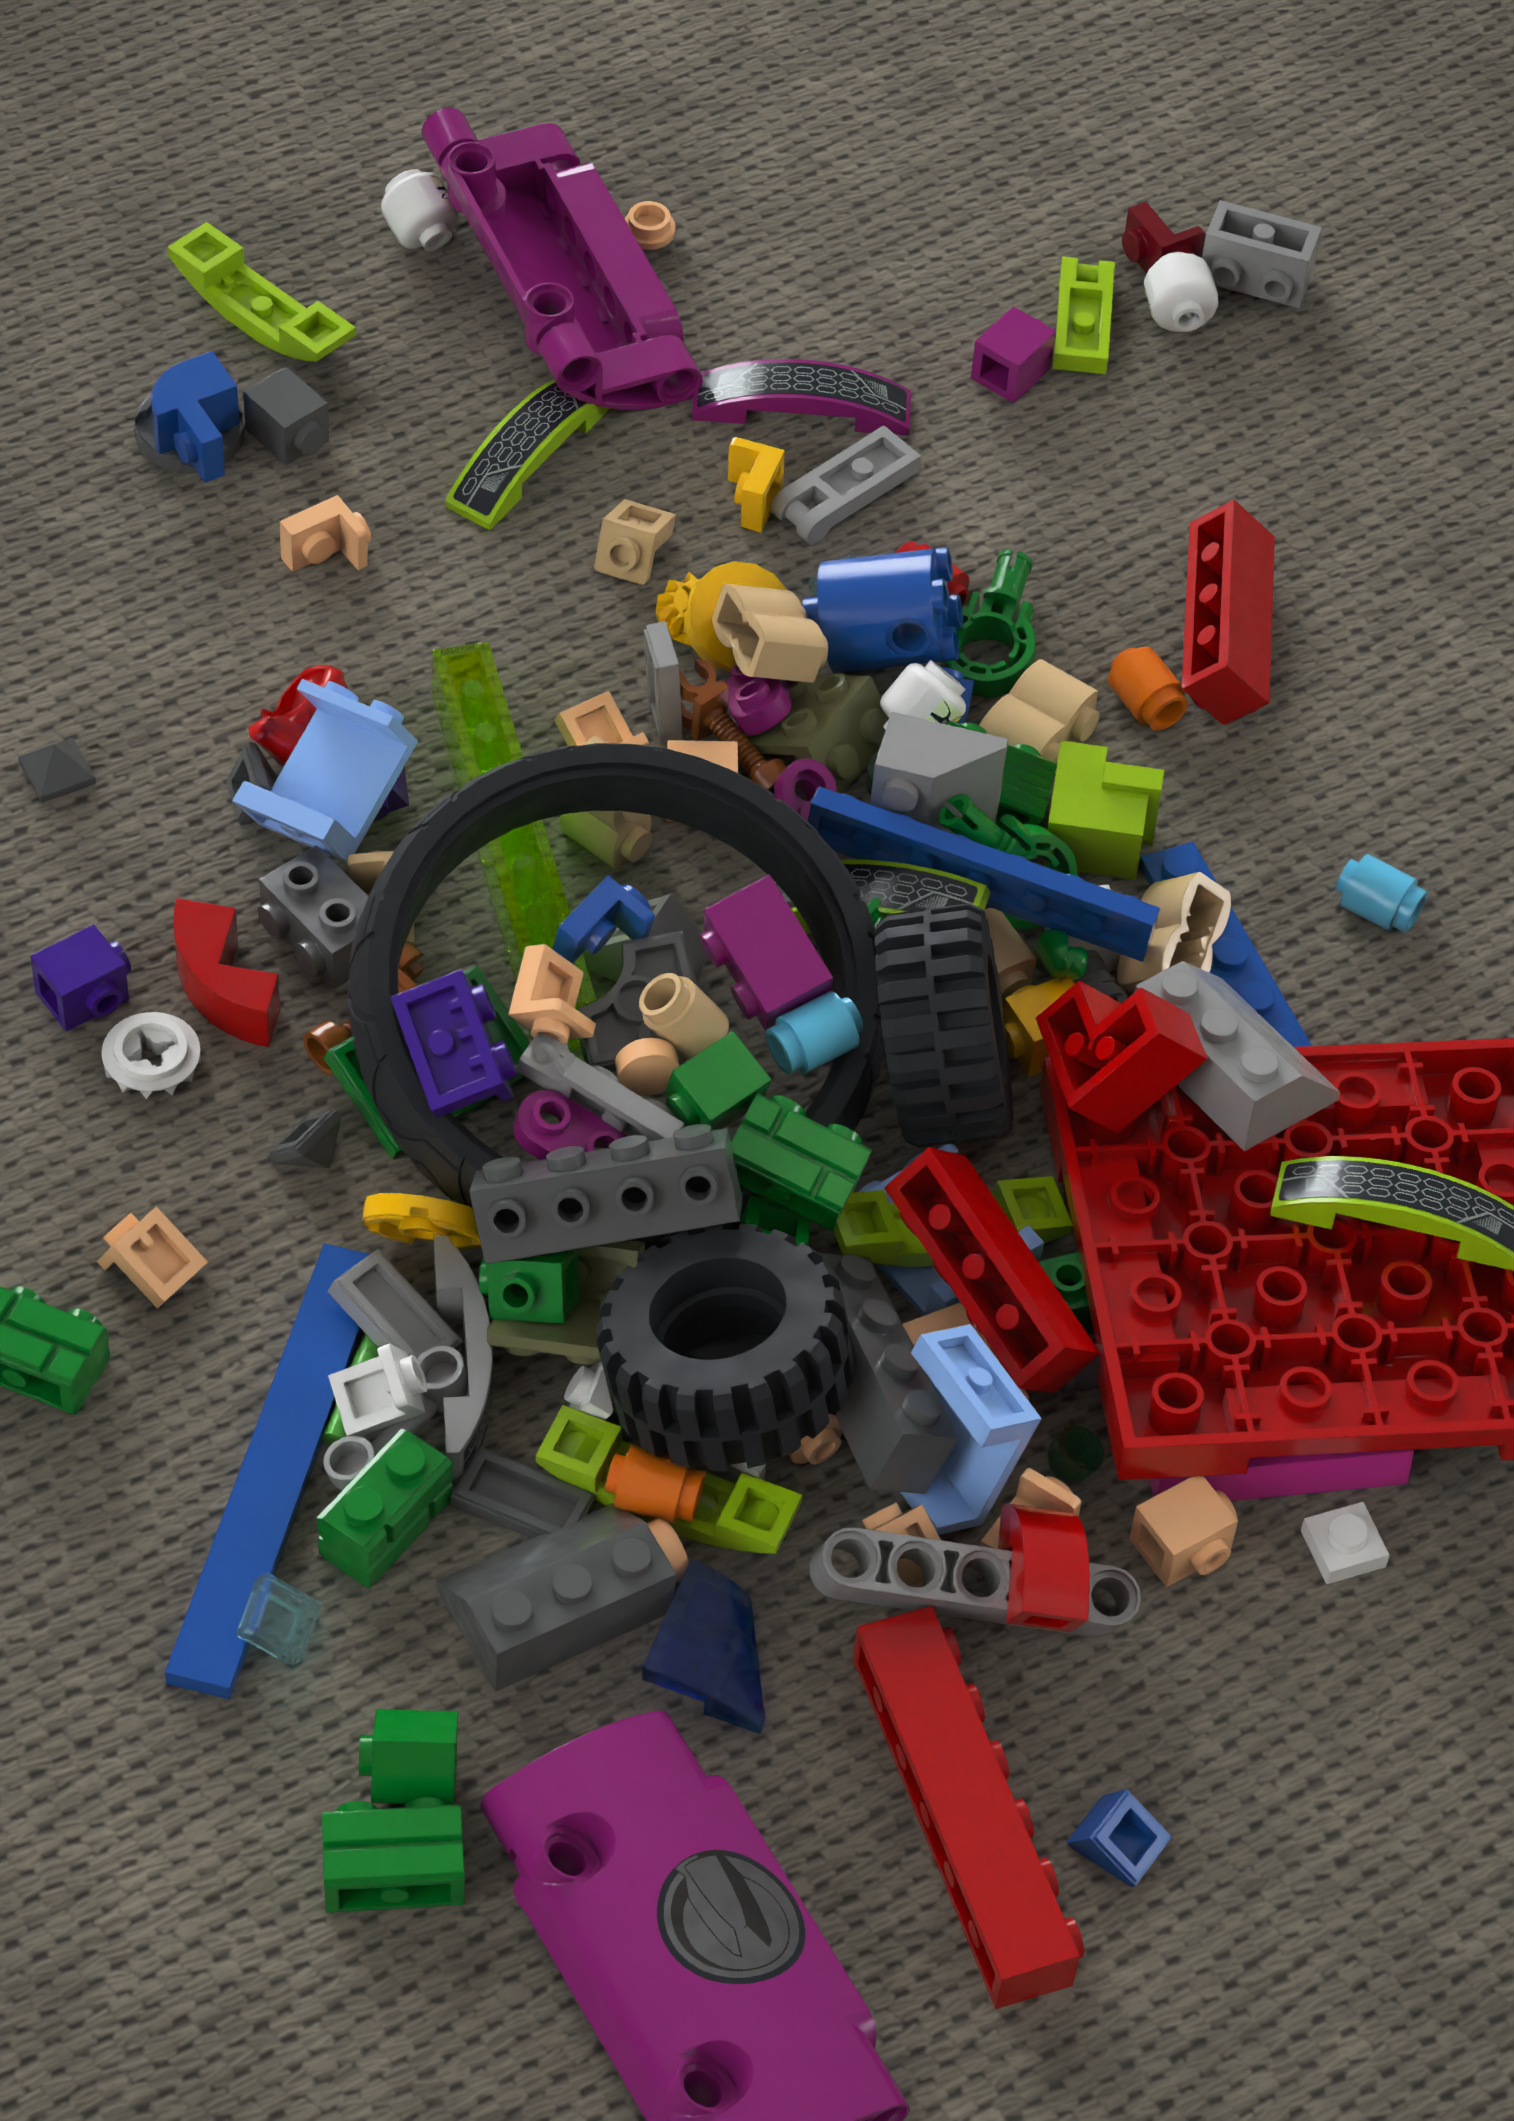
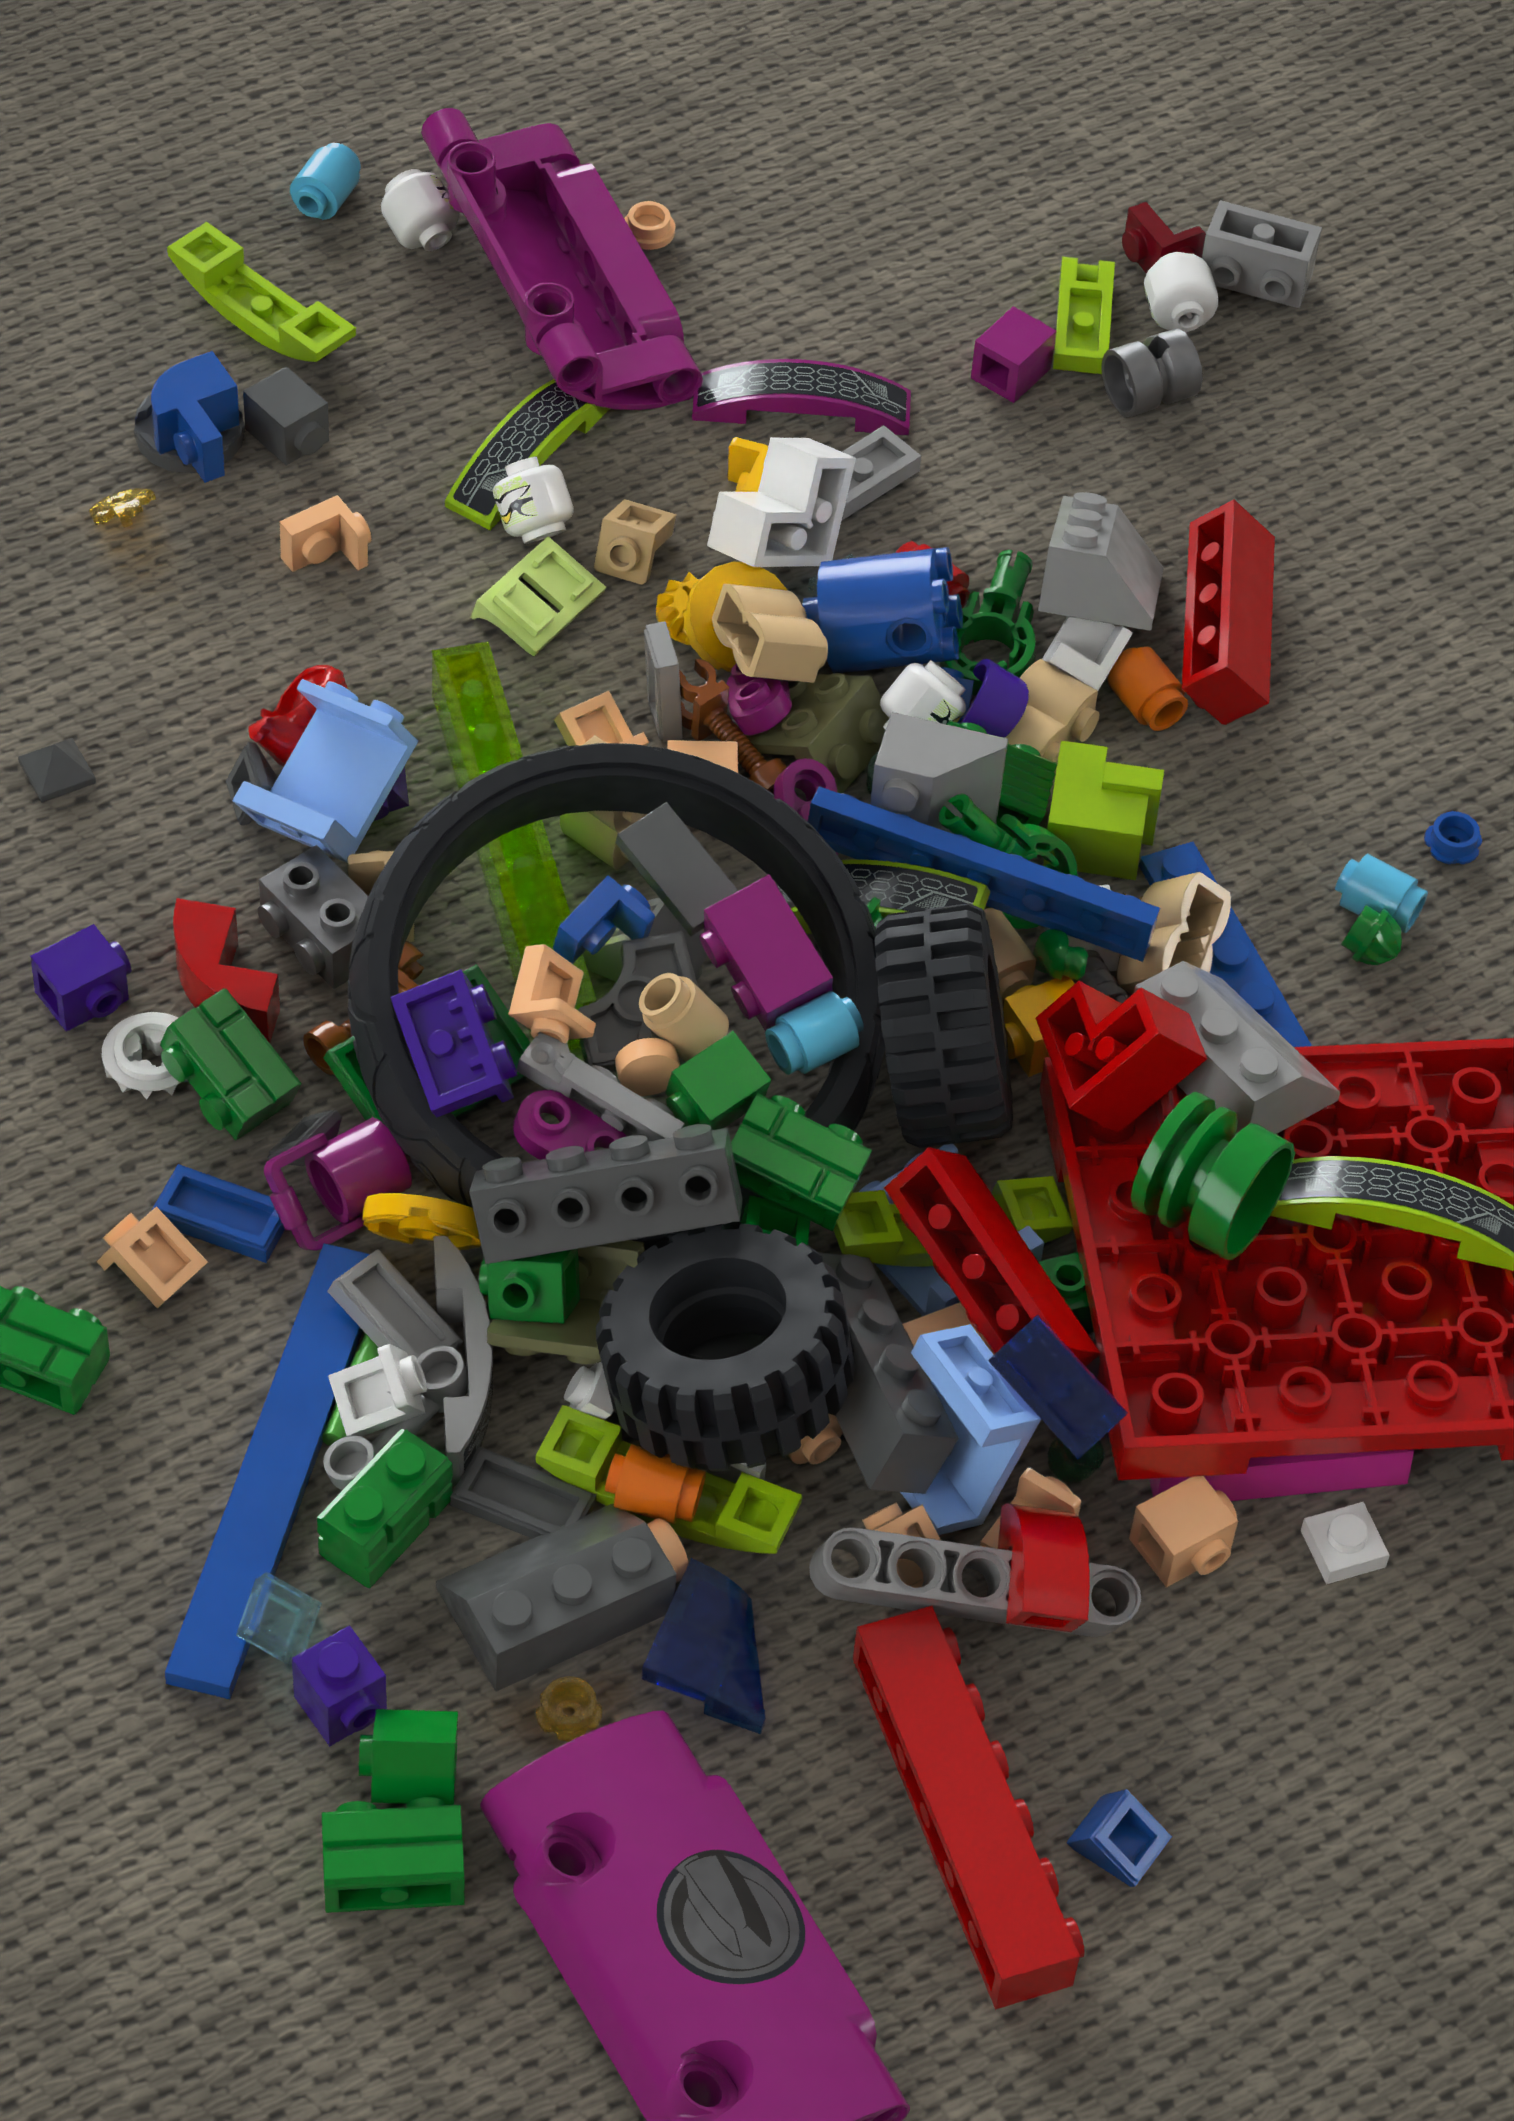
(122, 505): none -> clear yellow plant
(221, 1213): none -> blue tile
(228, 1065): none -> green brick
(326, 181): none -> medium azure brick
(339, 1685): none -> dark purple brick
(343, 1175): none -> magenta piece
(525, 615): none -> yellowish green piece
(533, 500): none -> white head
(565, 1693): none -> clear yellow plate
(675, 866): none -> dark grey tile
(793, 513): none -> white brick
(999, 700): none -> dark purple helmet
(1057, 1386): none -> clear blue hinge
(1087, 649): none -> white panel
(1099, 566): none -> light grey slope
(1154, 371): none -> flat silver wheel
(1212, 1175): none -> green wheel
(1374, 937): none -> green plate
(1456, 828): none -> blue plate

